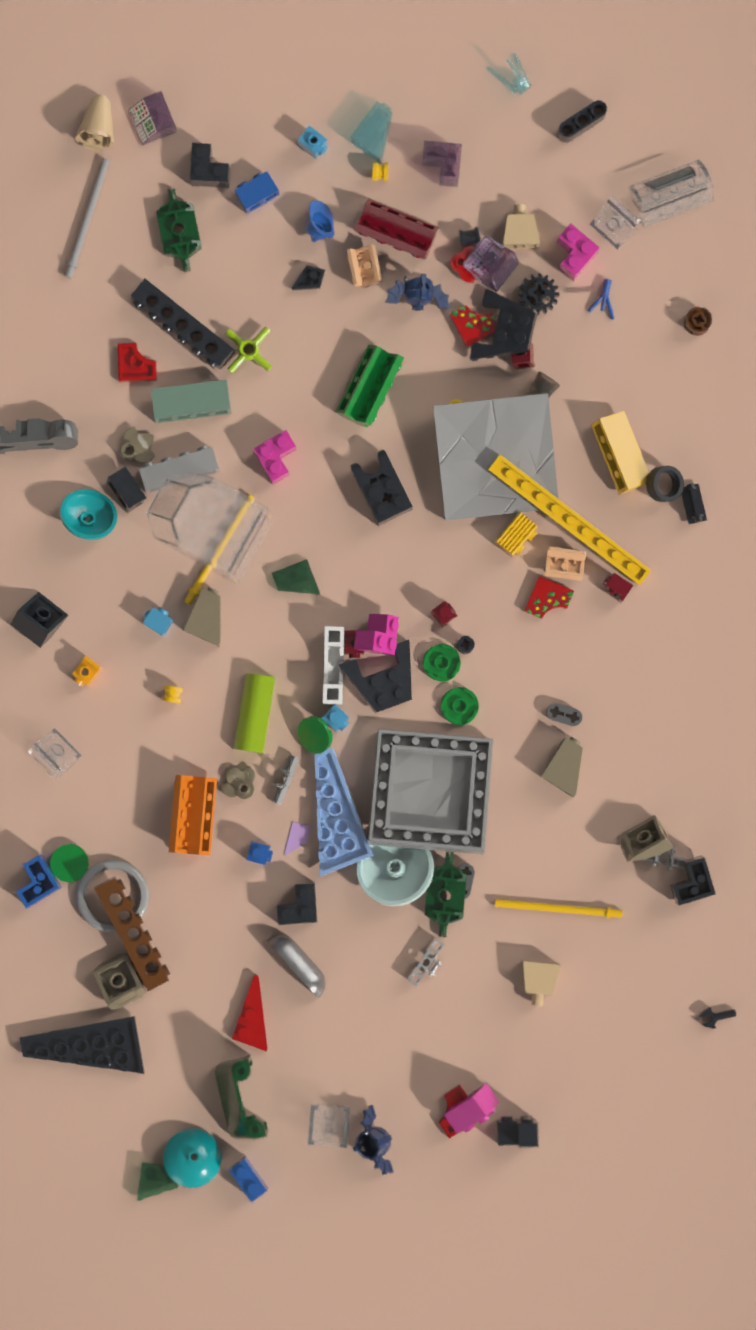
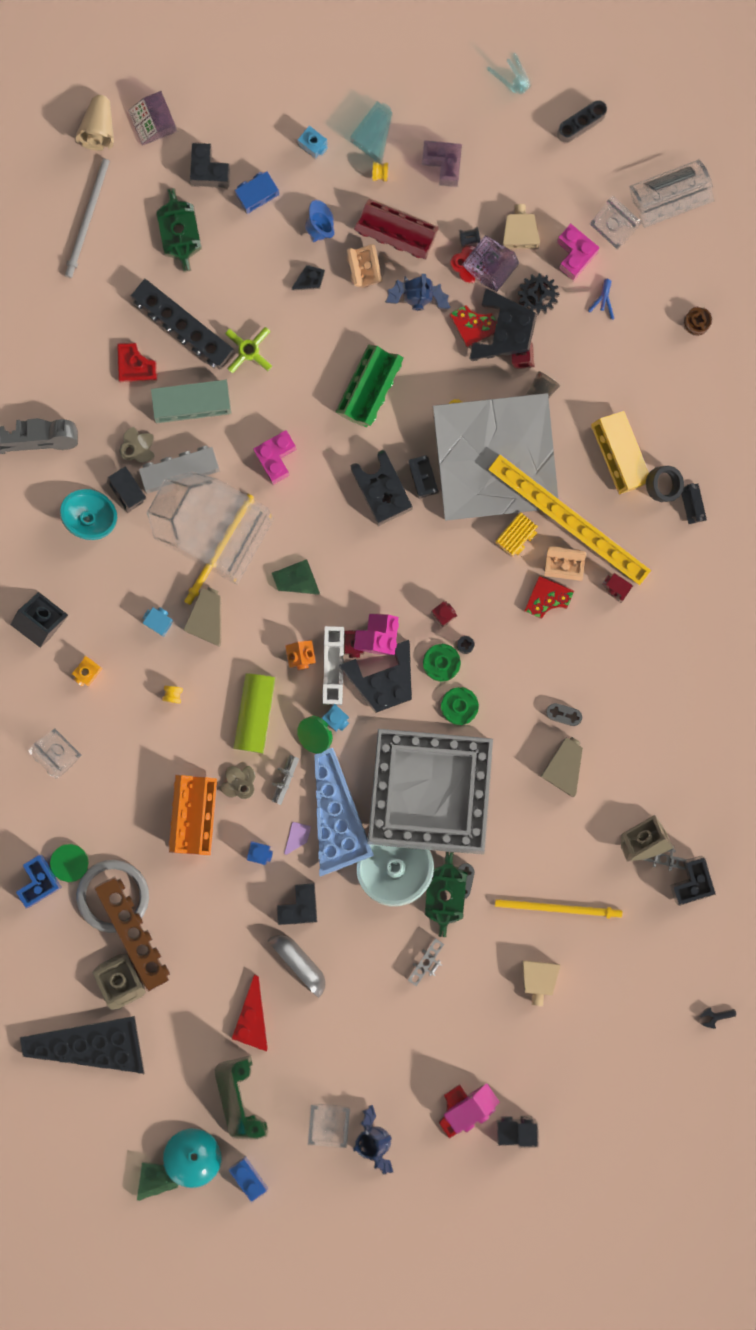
(300, 654): none -> orange brick
(423, 476): none -> black hinge

